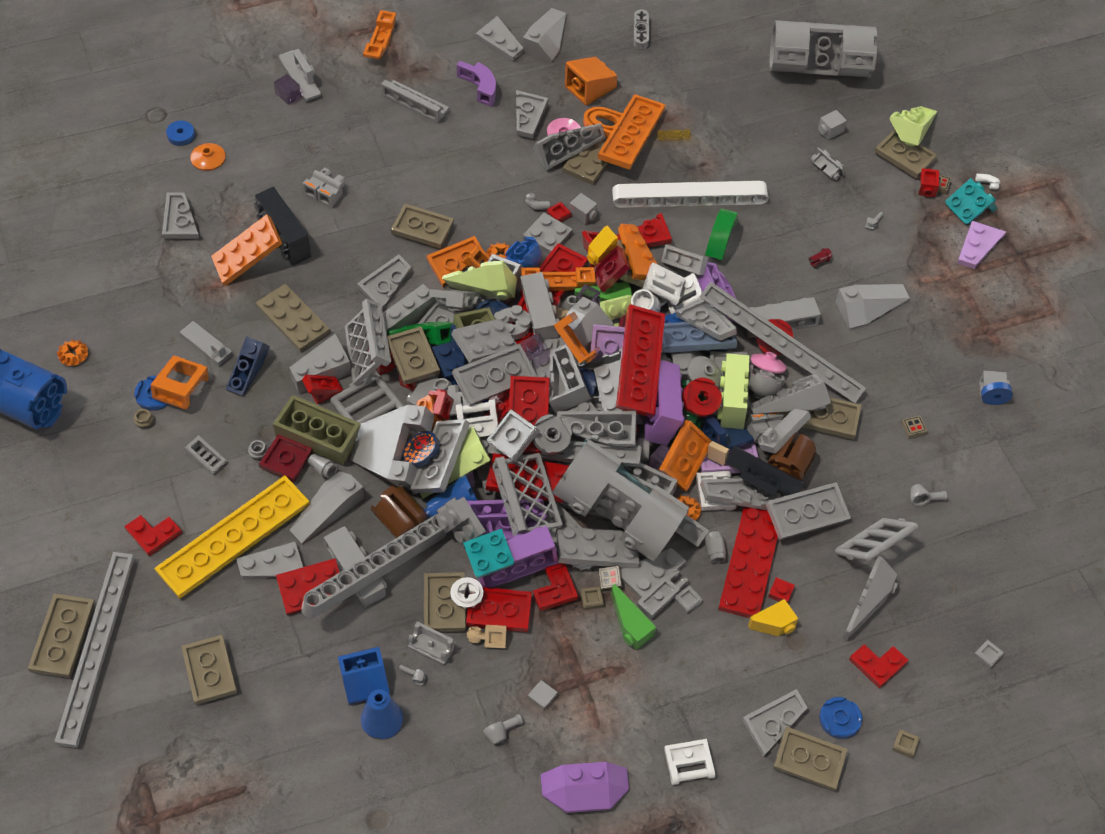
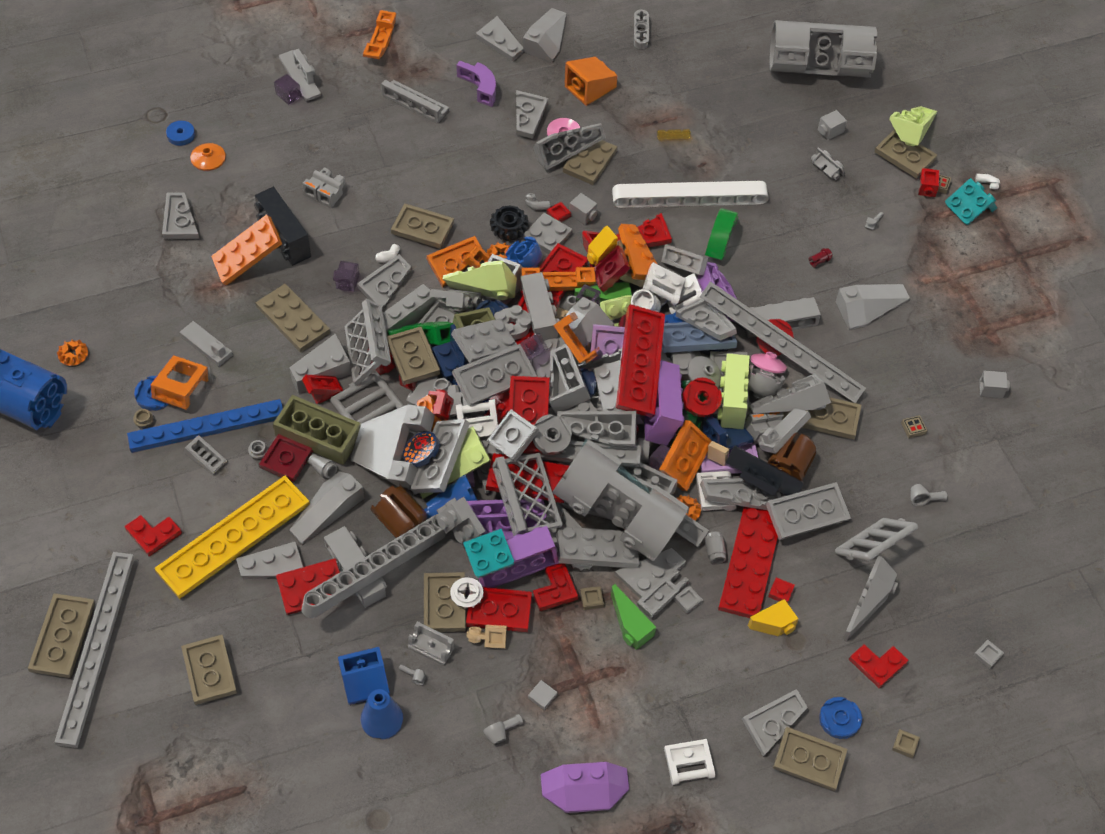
(204, 426): none -> blue plate
(247, 365): dark blue slope -> none
(346, 276): none -> clear purple brick
(386, 256): none -> white arm
(509, 223): none -> black gear
(609, 577): tile -> none
(630, 129): orange plate -> none
(978, 243): lavender wing -> none
(996, 393): blue piece -> none

